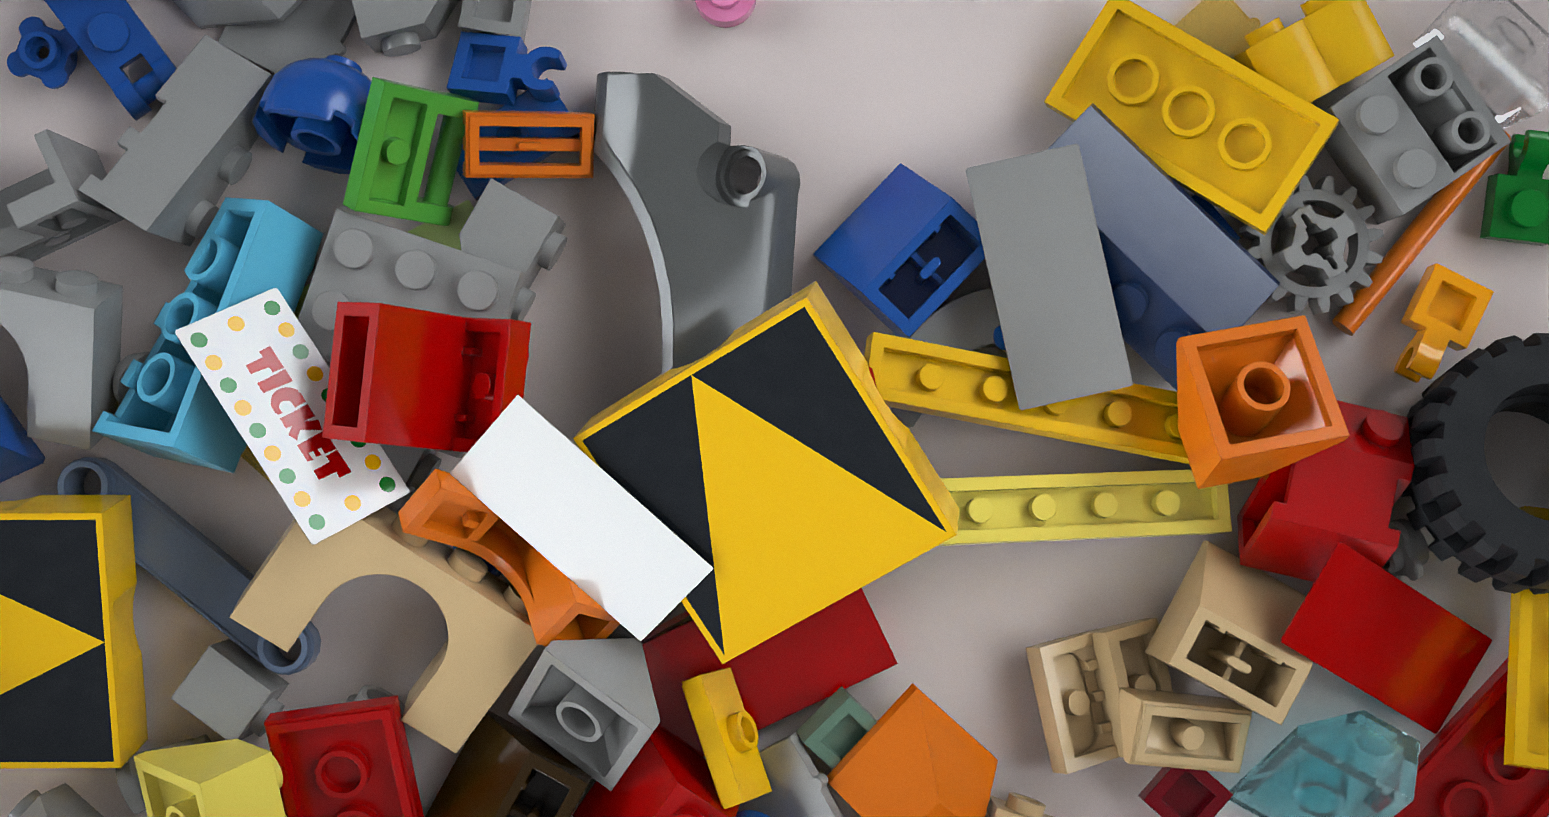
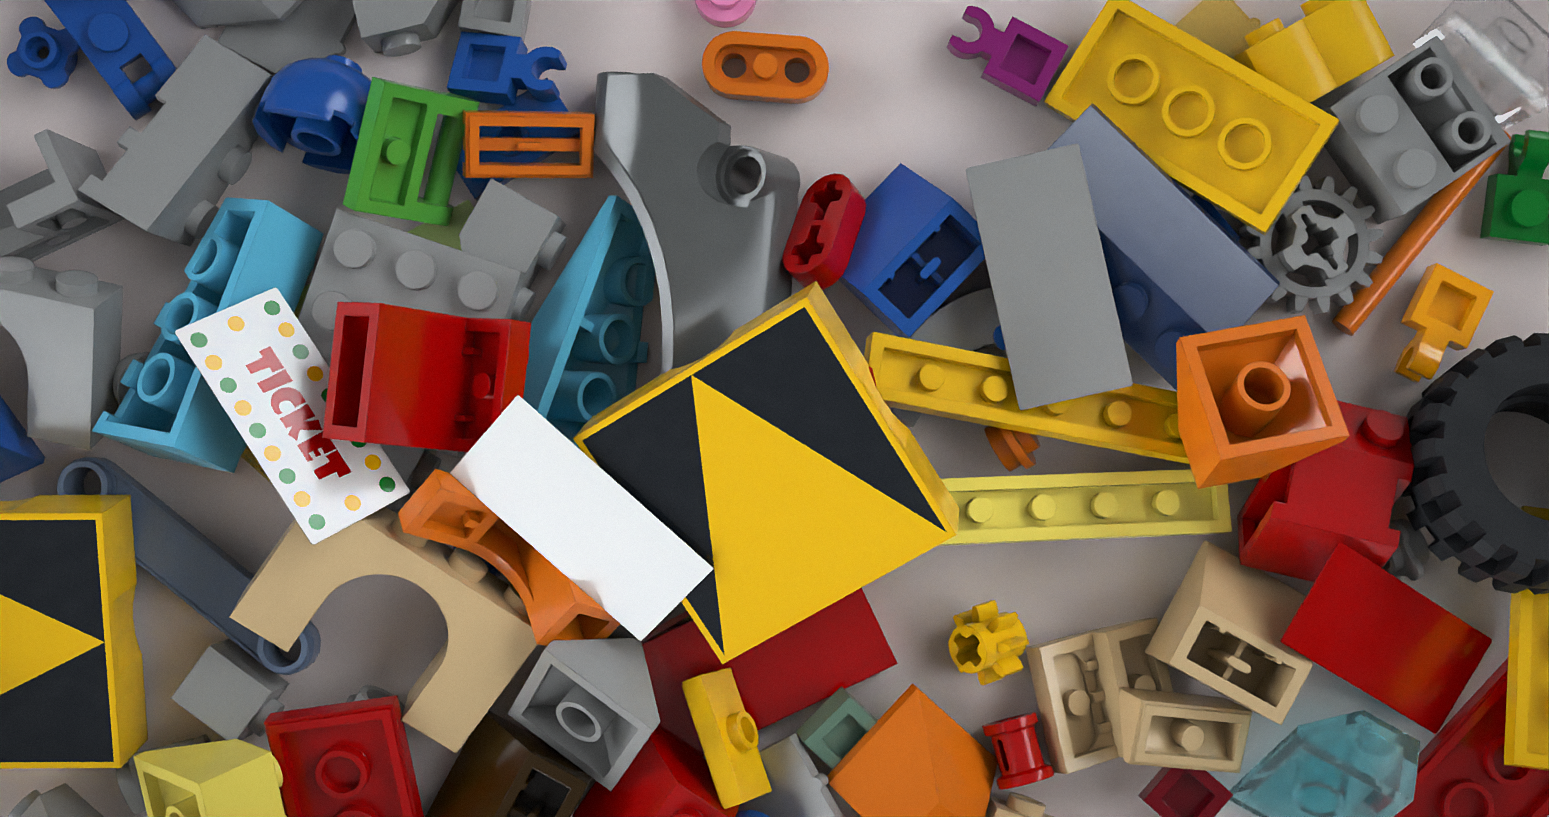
(591, 323): none -> medium azure wedge
(765, 62): none -> orange plate
(824, 231): none -> red beam
(987, 642): none -> yellow gear
(1013, 447): none -> orange plate
(1017, 751): none -> red bush
(1018, 58): none -> magenta plate

